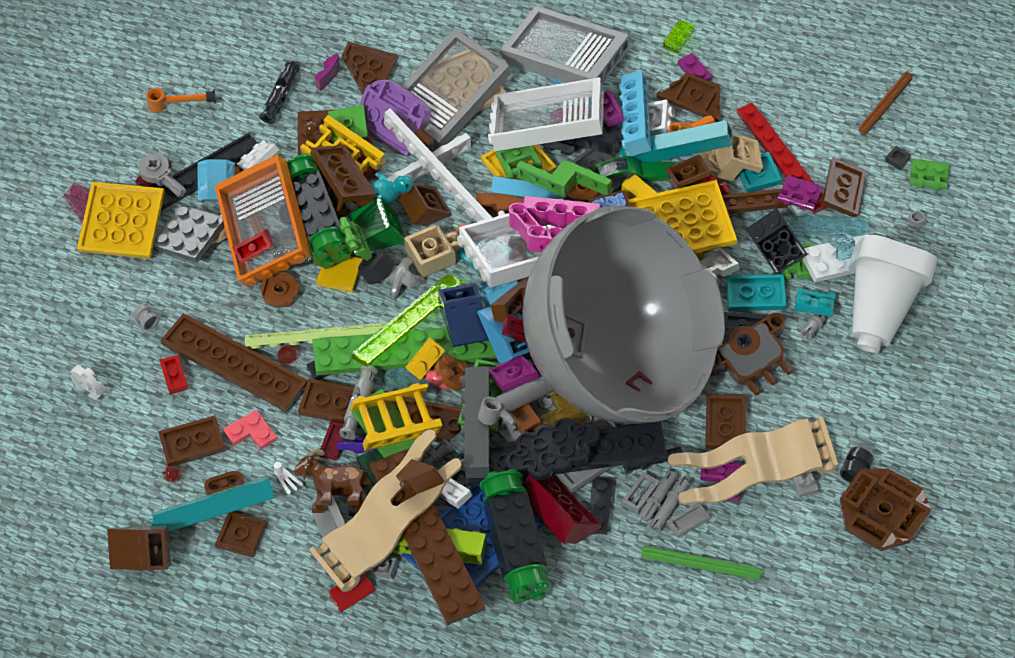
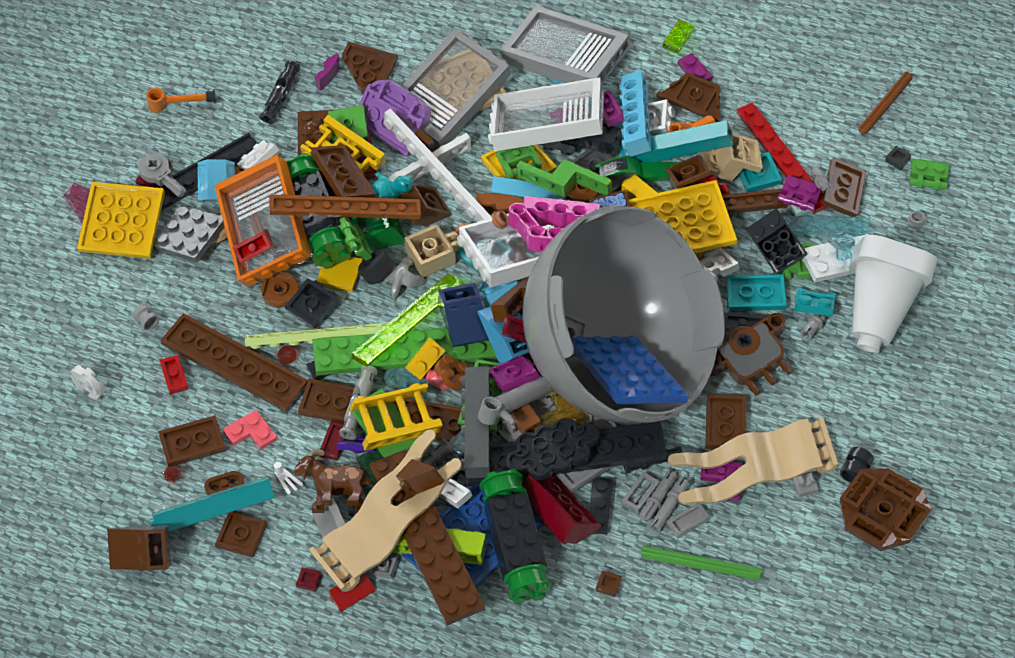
(308, 579): none -> dark red tile
(312, 303): none -> black plate
(344, 206): none -> dark orange plate
(500, 219): none -> nougat plate
(608, 583): none -> reddish brown plate
(627, 370): none -> blue plate
(821, 180): none -> light grey axle

